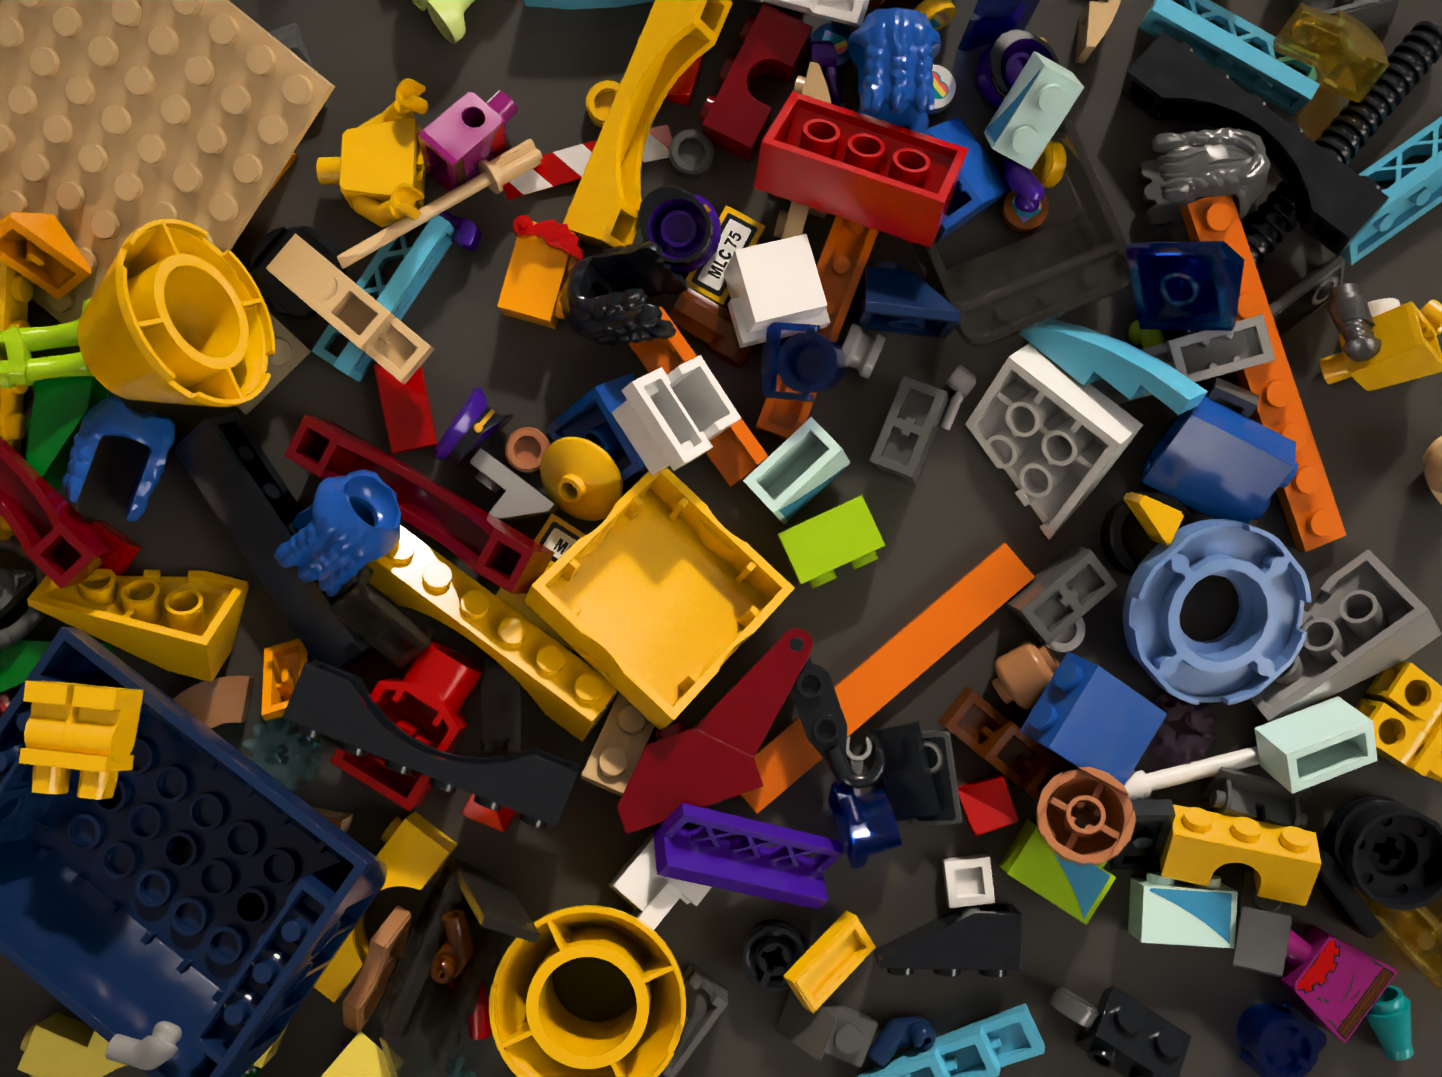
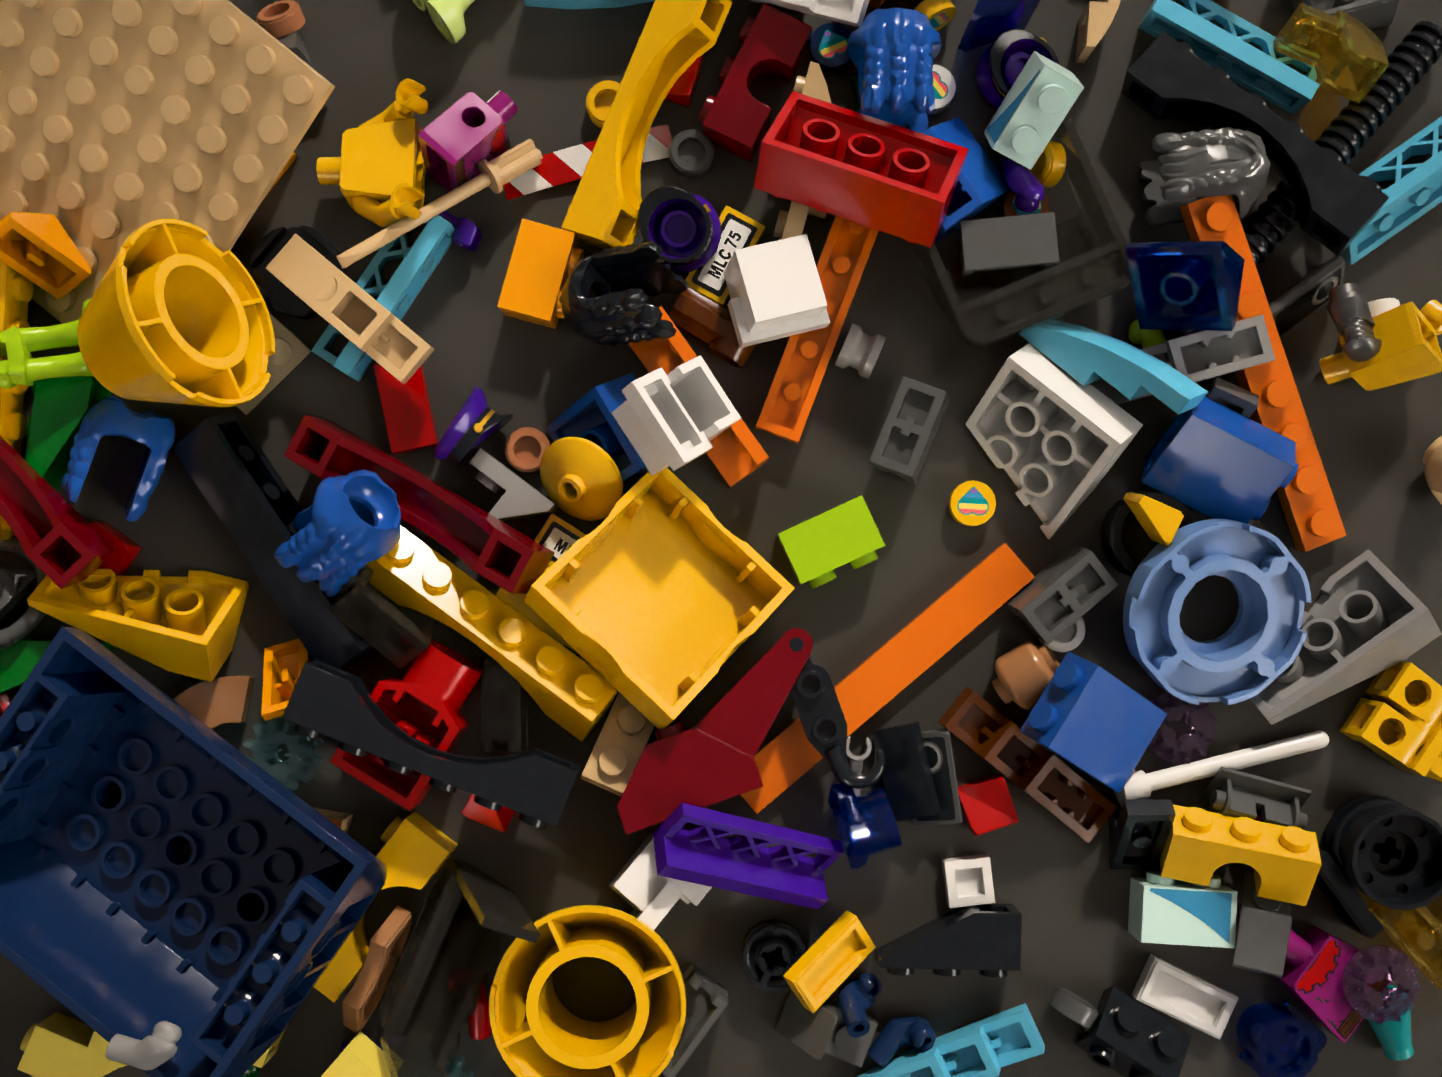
(79, 730): yellow hips -> none
(281, 18): none -> nougat tile
(455, 950): reddish brown arm -> none
(554, 234): red piece -> none
(797, 470): light aqua brick -> none
(804, 362): clear blue piece -> none
(825, 55): dark purple hand -> none
(855, 1000): none -> dark blue arm
(903, 303): dark blue slope -> none
(962, 382): light grey hand -> none
(972, 503): none -> yellow tile
(1008, 242): none -> dark grey hinge
(1063, 883): lime brick -> none
(1085, 816): nougat cylinder -> none
(1185, 996): none -> white tile
(1316, 744): light aqua brick -> none
(1370, 966): none -> clear purple gear

